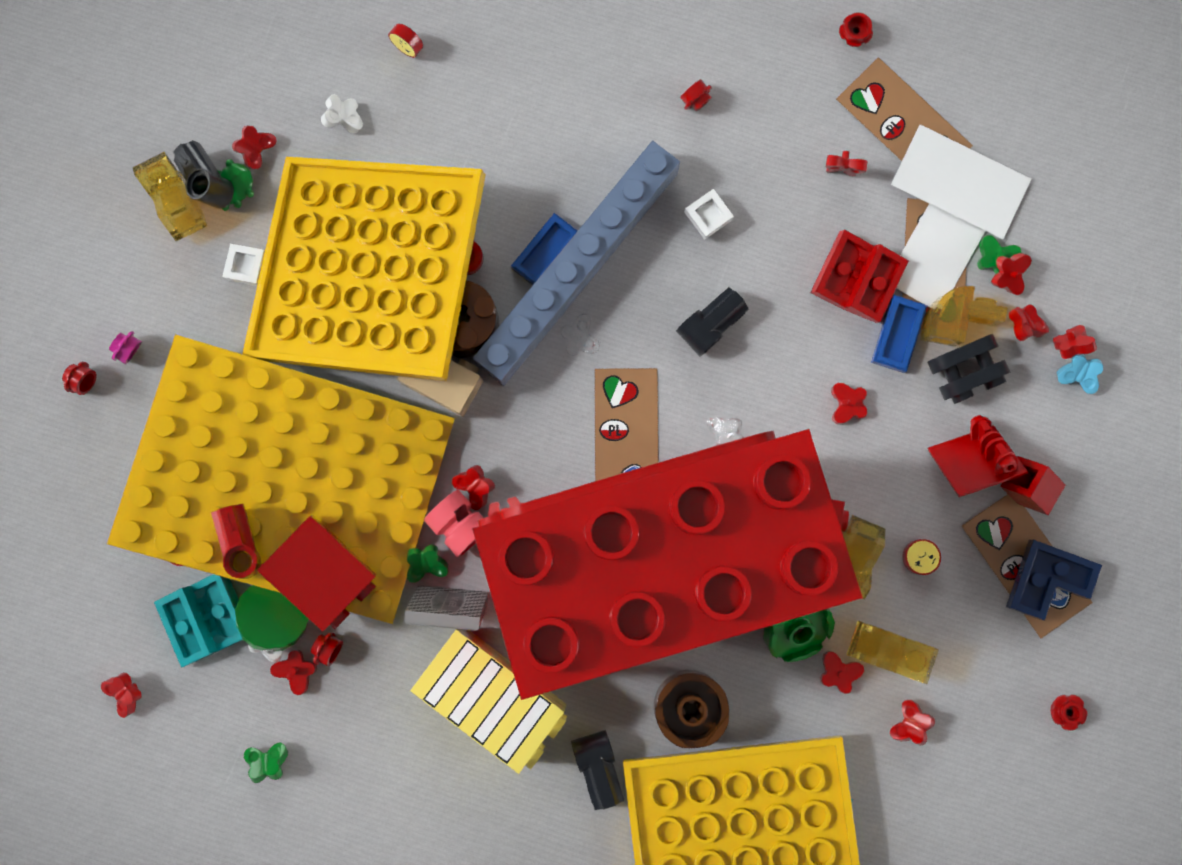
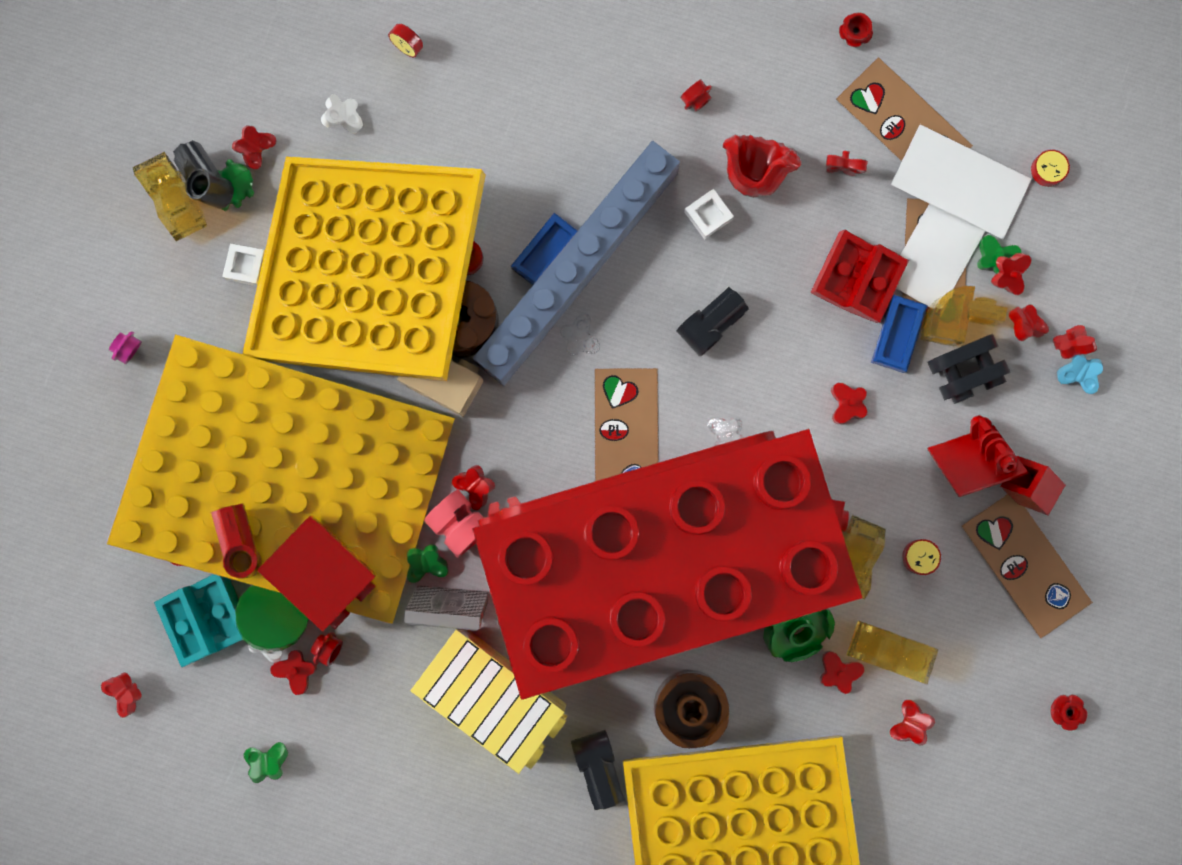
(79, 378): red plate -> none
(758, 165): none -> red hair
(1043, 571): dark blue plate -> none
(1050, 168): none -> light yellow tile

